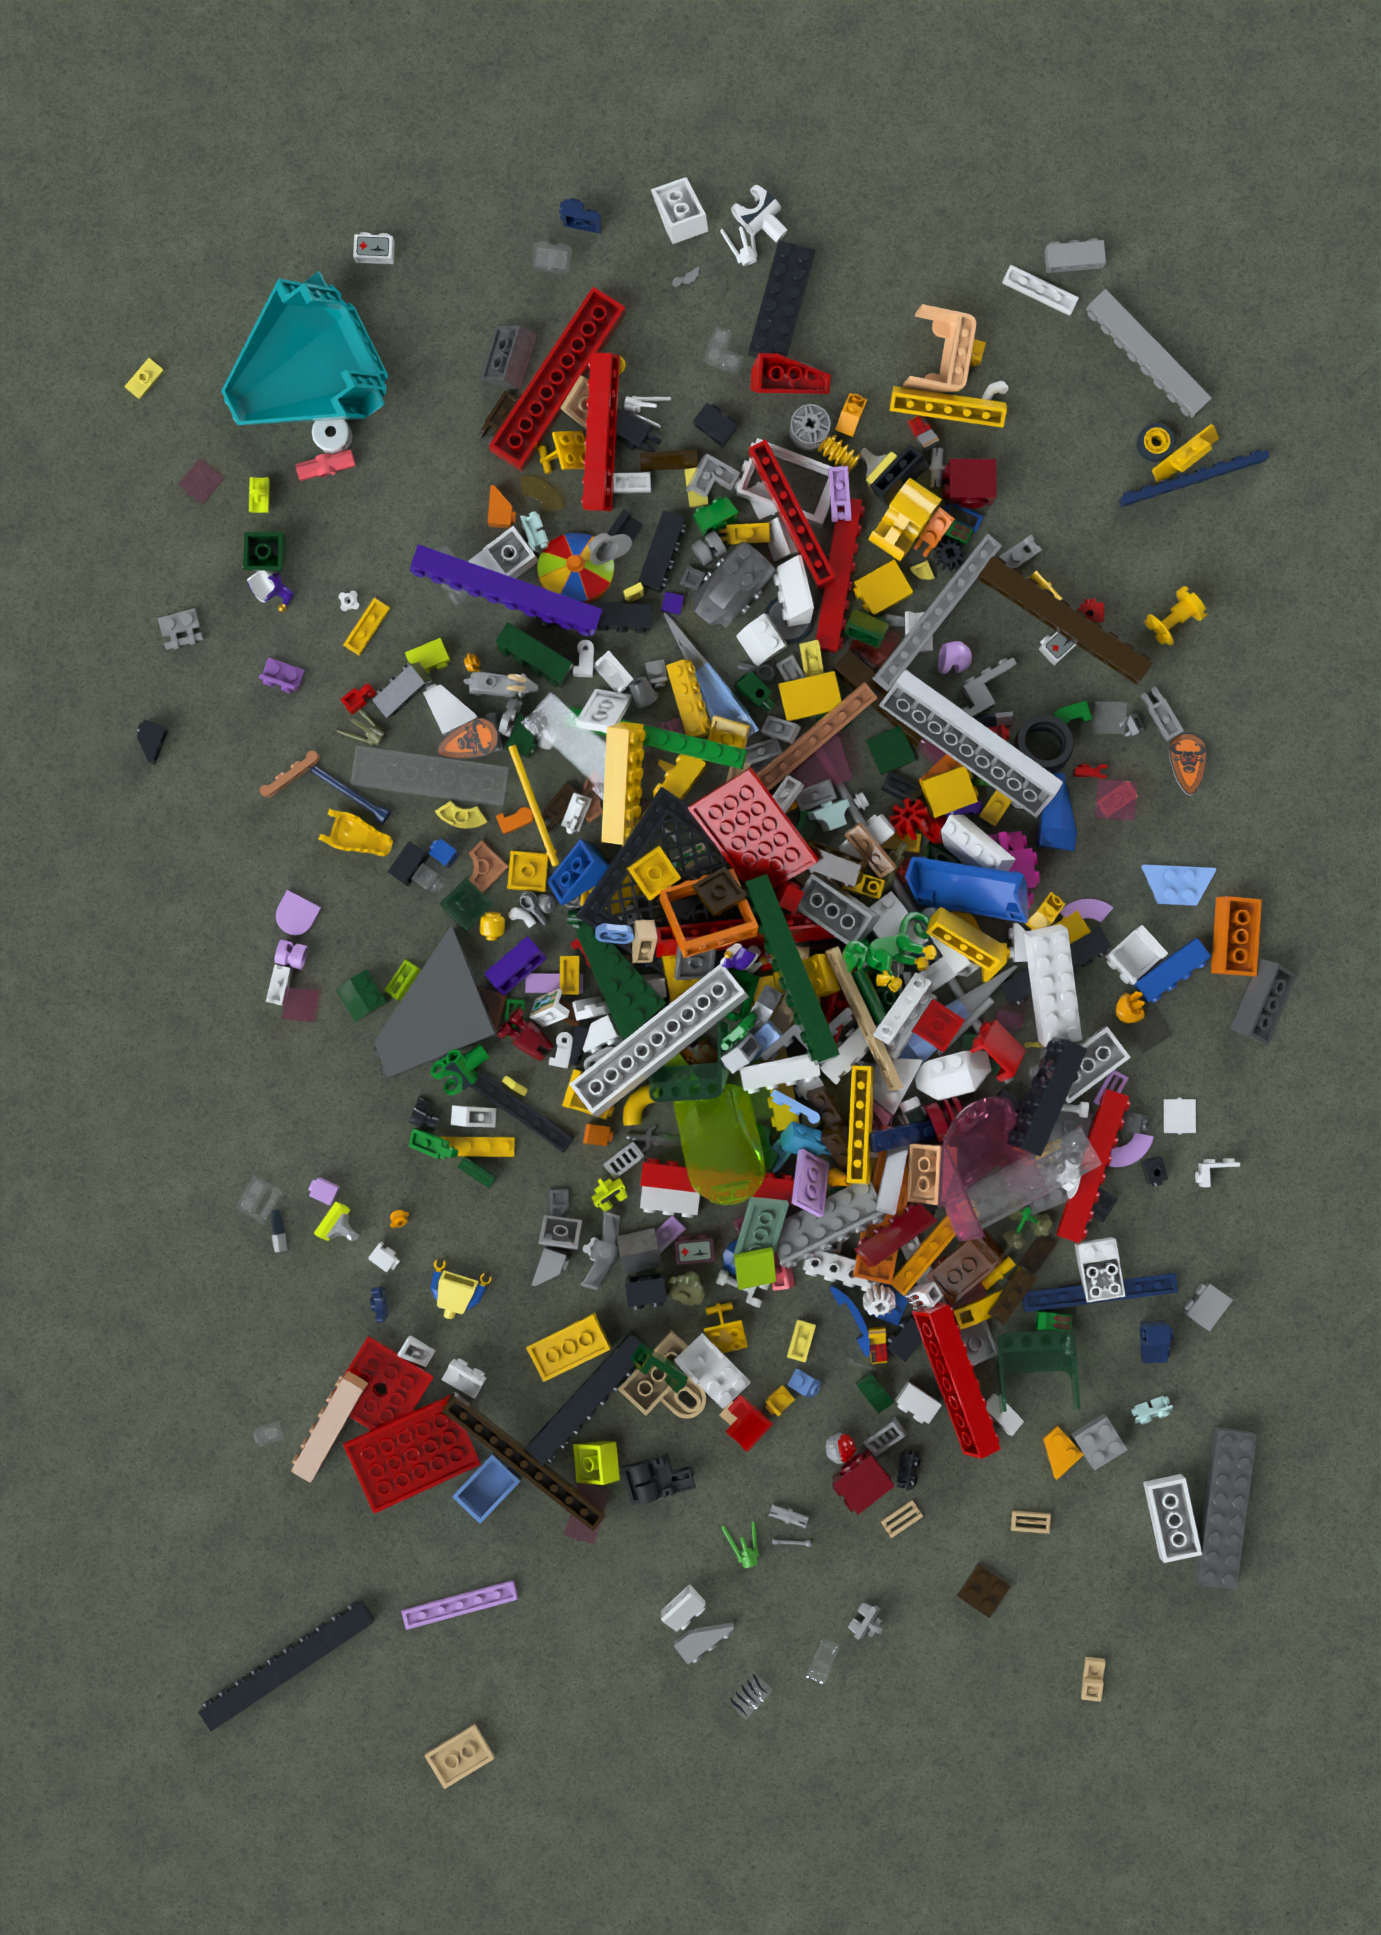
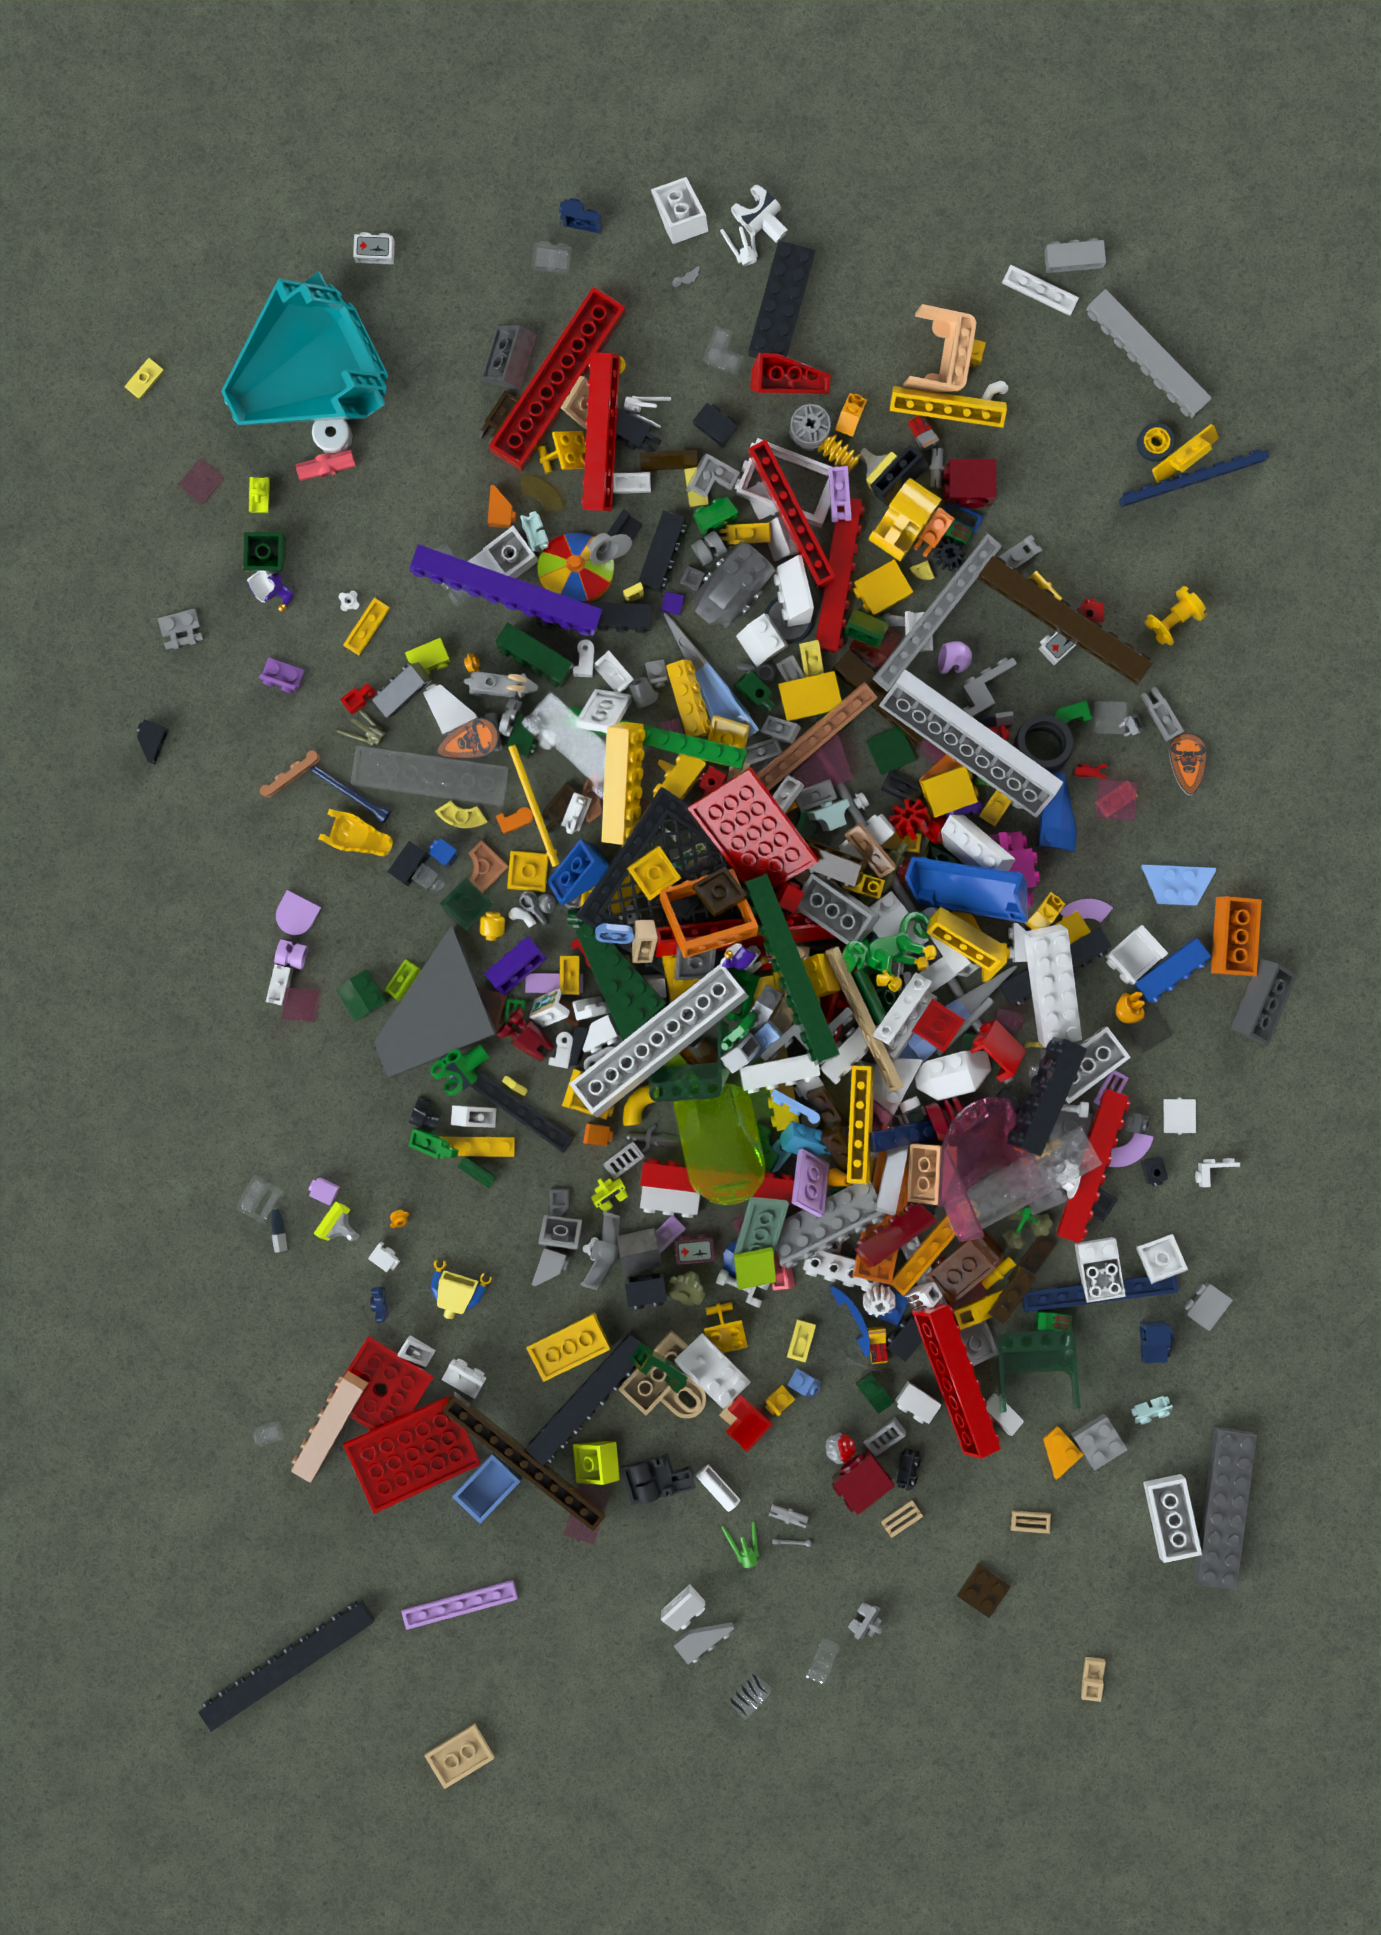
(711, 774): none -> red brick
(718, 1488): none -> white piece
(1162, 1258): none -> white tile

